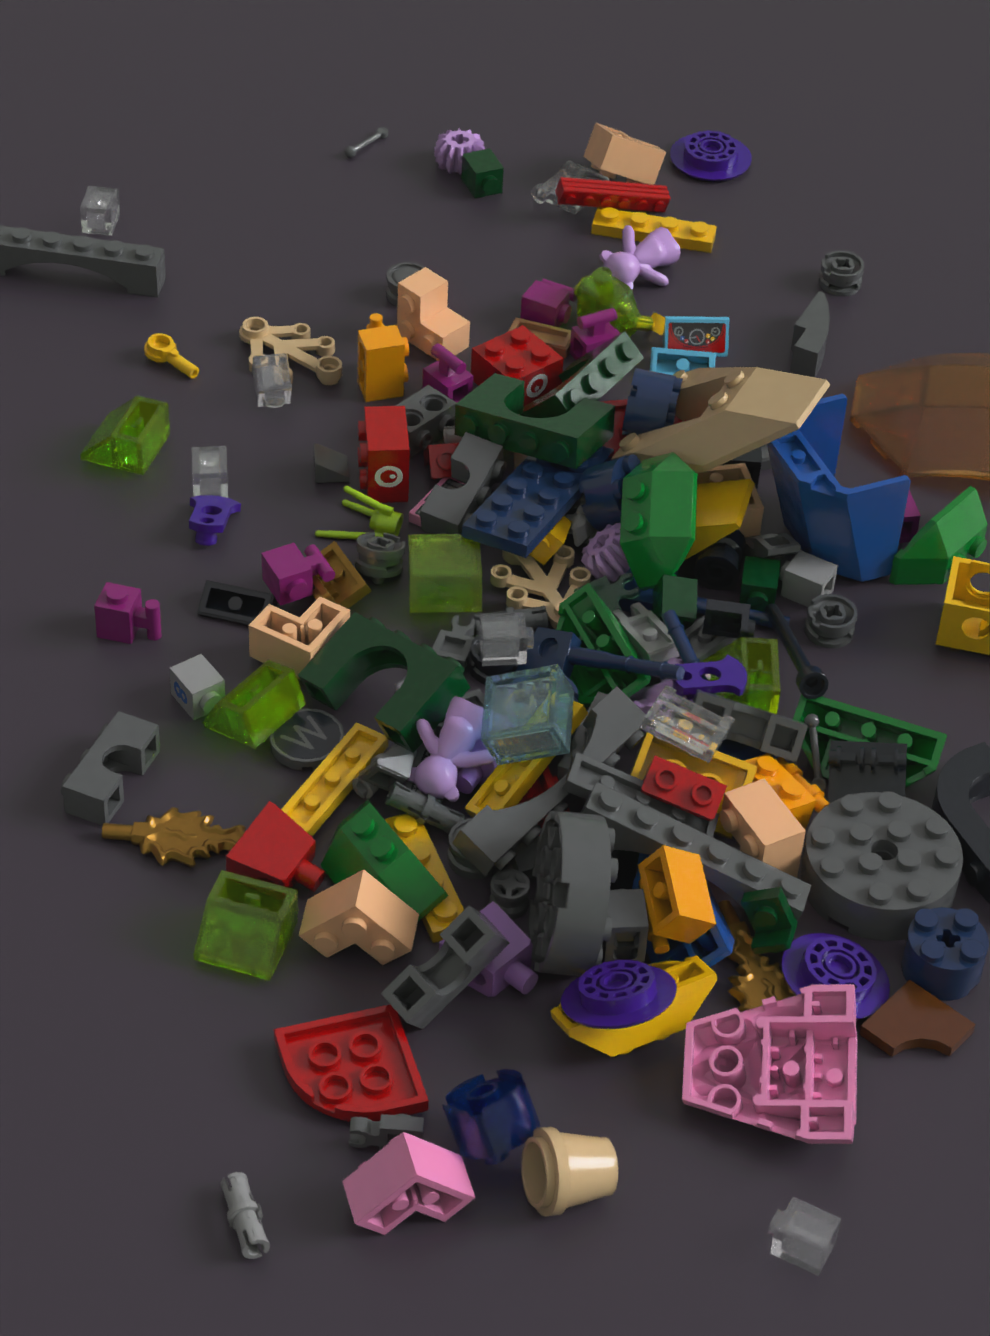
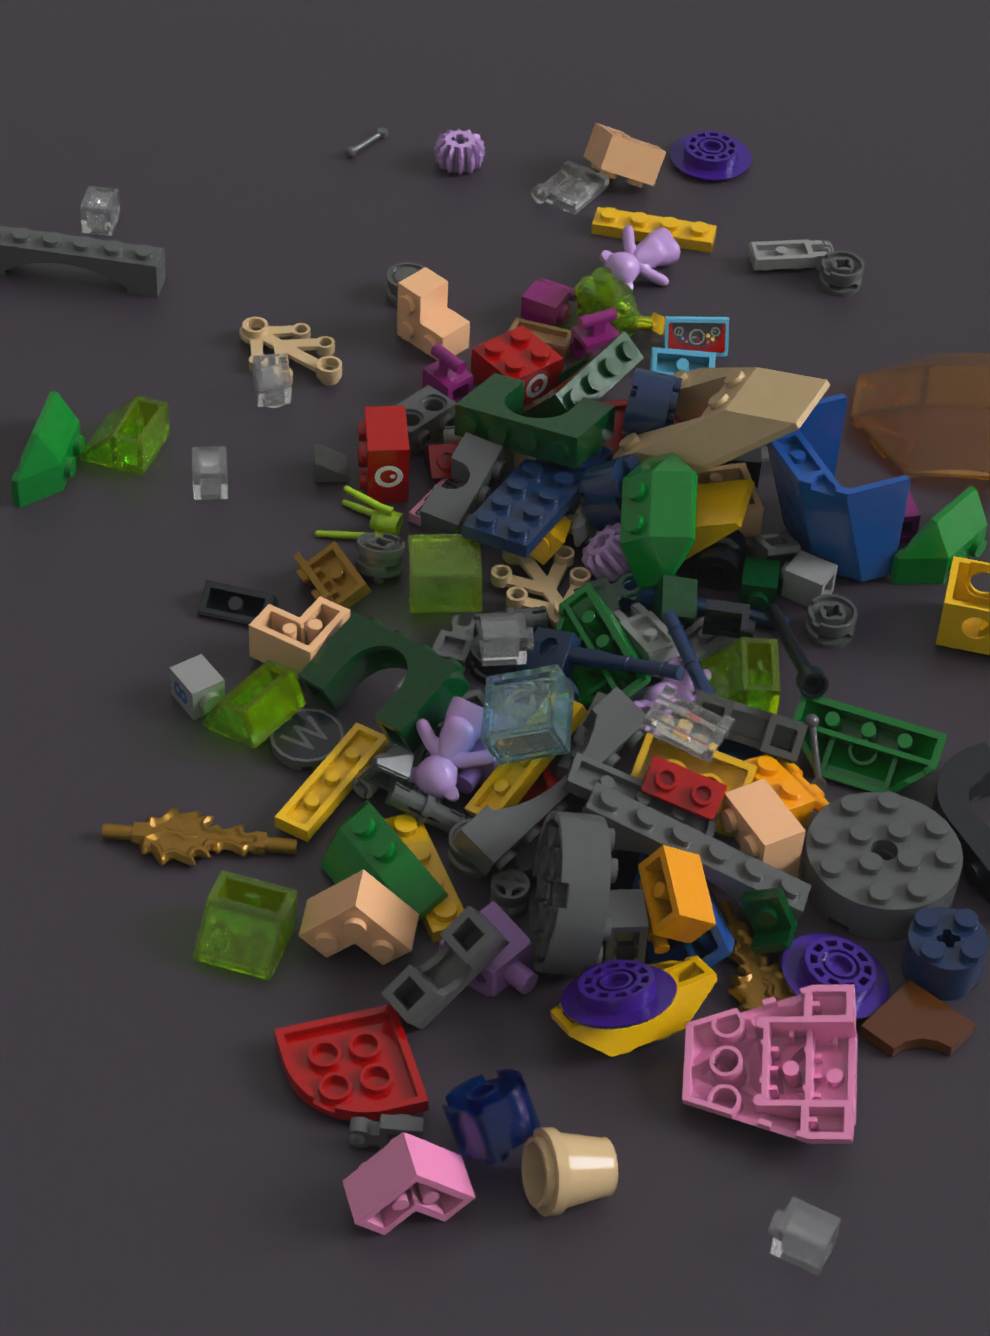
(48, 454): none -> green wedge
(94, 787): dark grey arch -> none
(121, 614): magenta brick -> none
(162, 349): yellow plate -> none
(209, 525): dark purple piece -> none
(244, 1215): light grey pin -> none
(276, 851): red torso -> none
(290, 573): magenta brick -> none
(381, 360): light orange brick -> none
(482, 173): dark green brick -> none
(612, 194): red piece -> none
(729, 670): dark purple piece -> none
(788, 254): none -> light grey hinge
(811, 337): dark grey slope -> none
(866, 768): black hinge -> none

